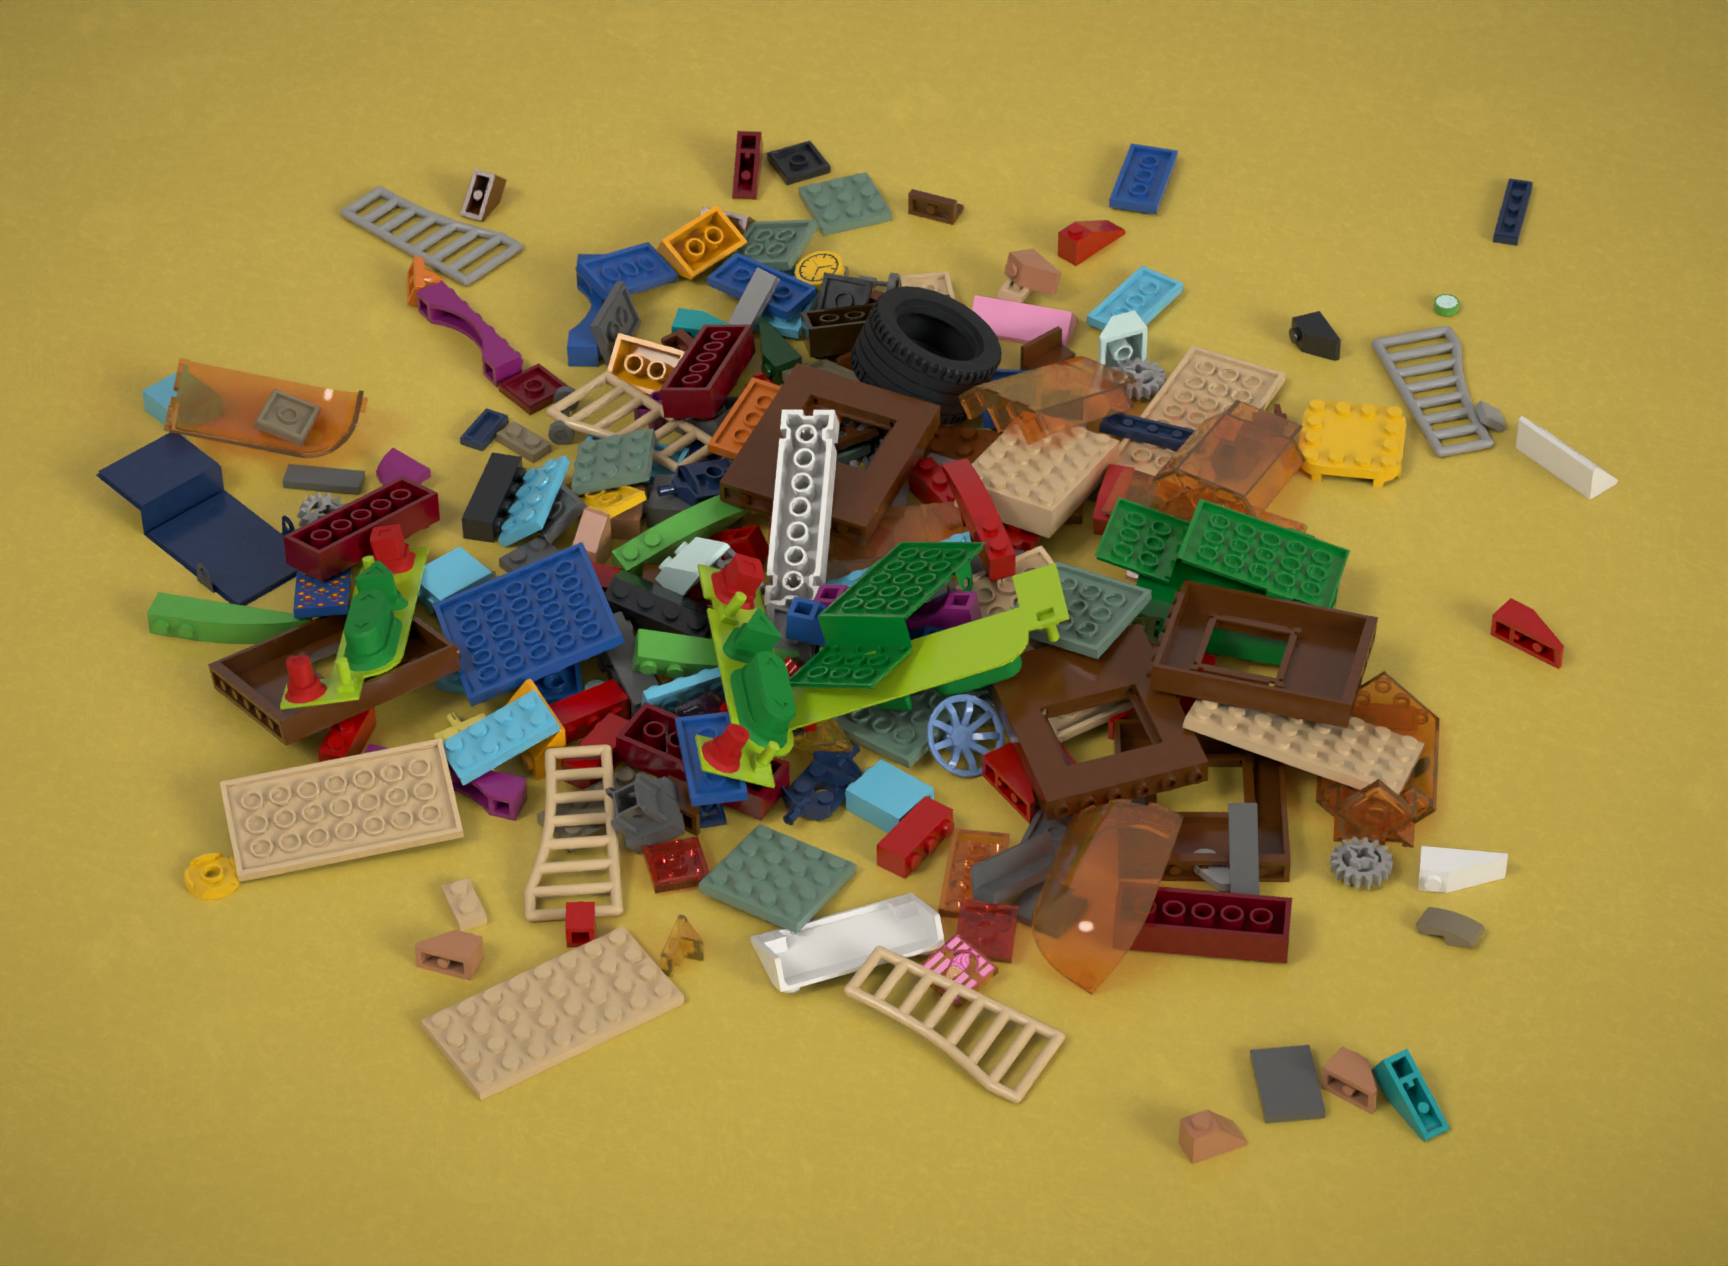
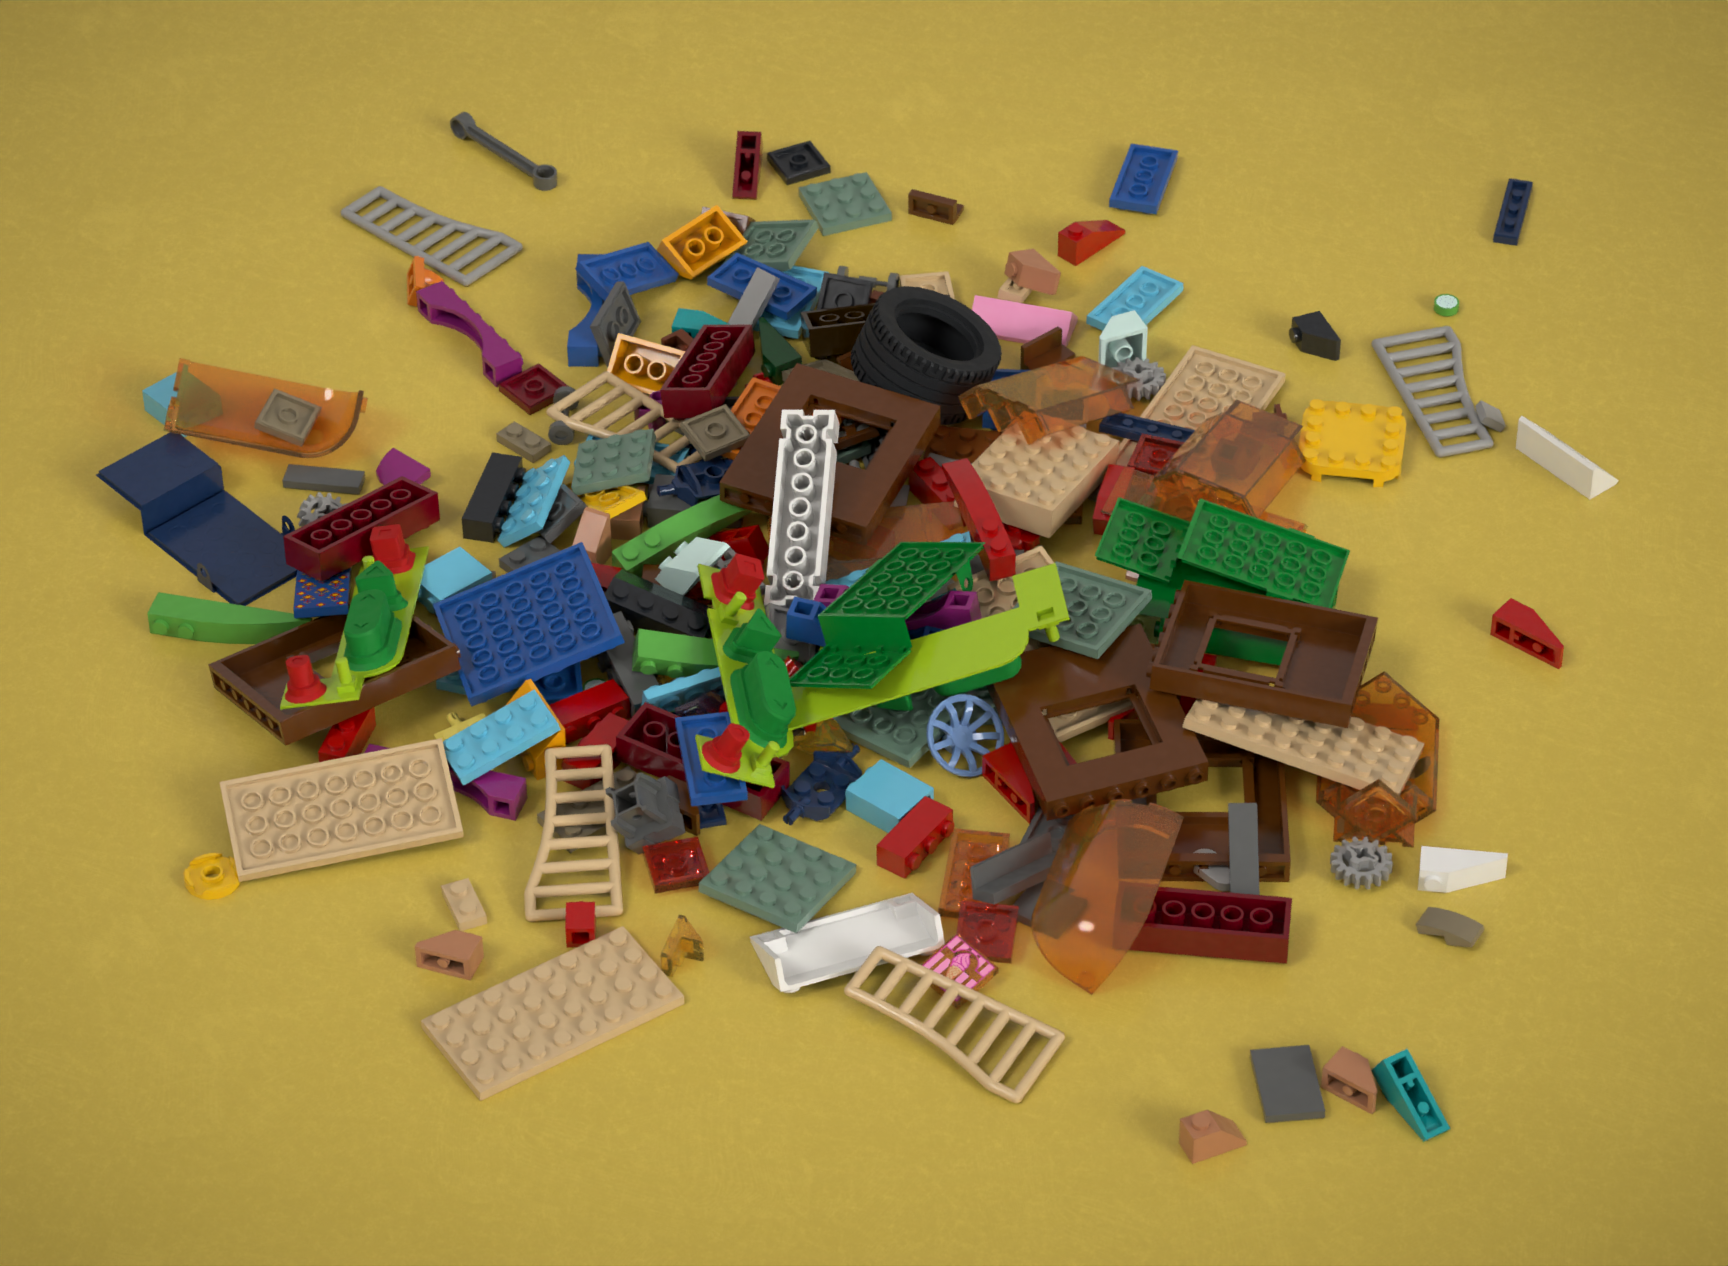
(465, 126): none -> dark grey piece
(482, 195): reddish brown slope -> none
(484, 429): dark blue tile -> none
(715, 432): none -> dark tan tile
(812, 267): yellow tile -> none
(1153, 453): none -> clear red plate

